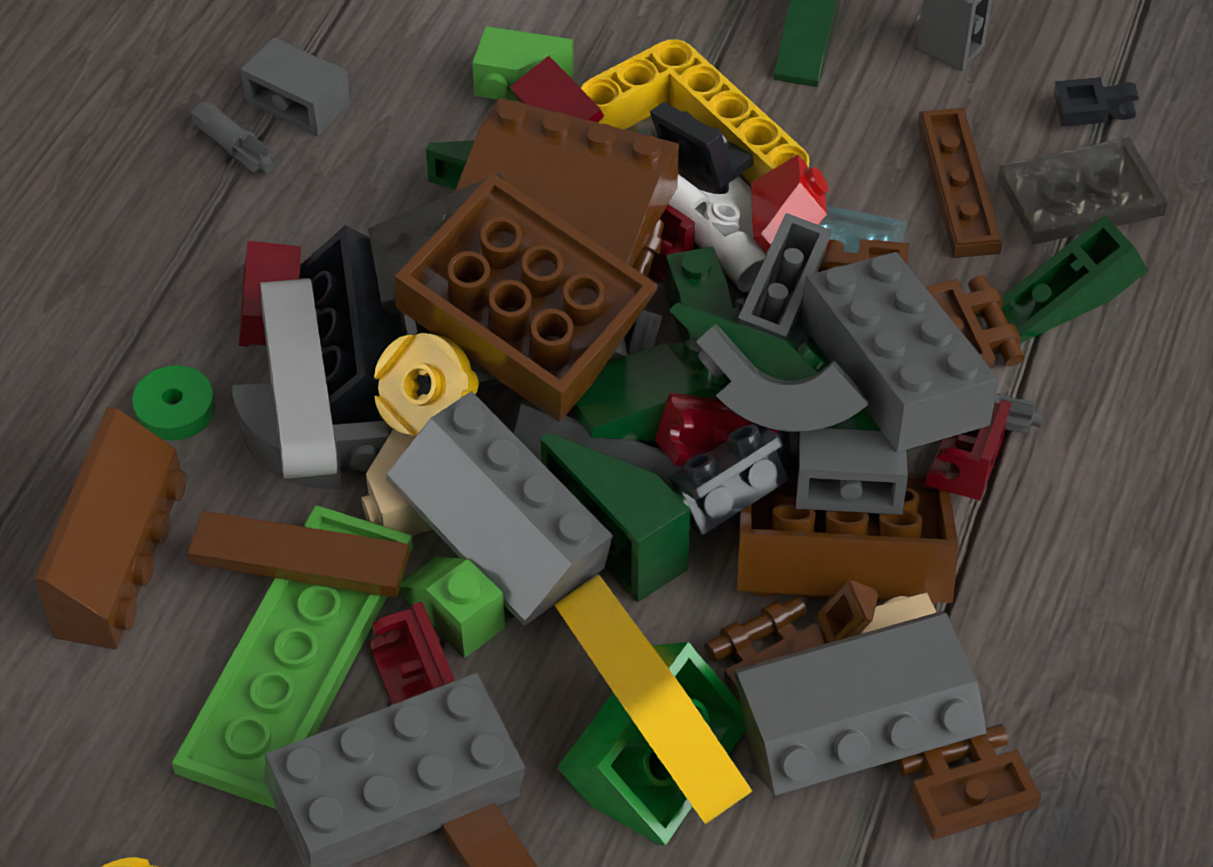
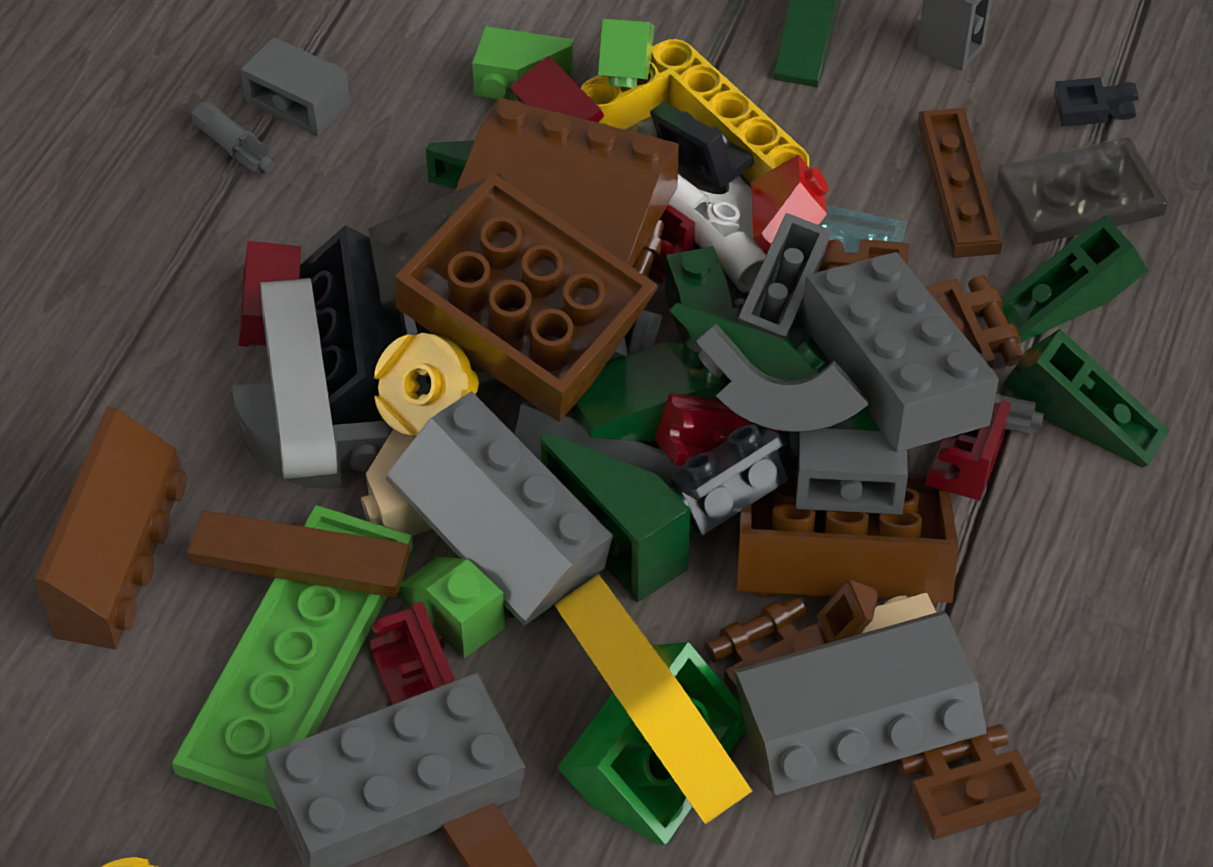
(172, 384): green piece -> none
(625, 51): none -> bright green slope
(1085, 399): none -> dark green slope

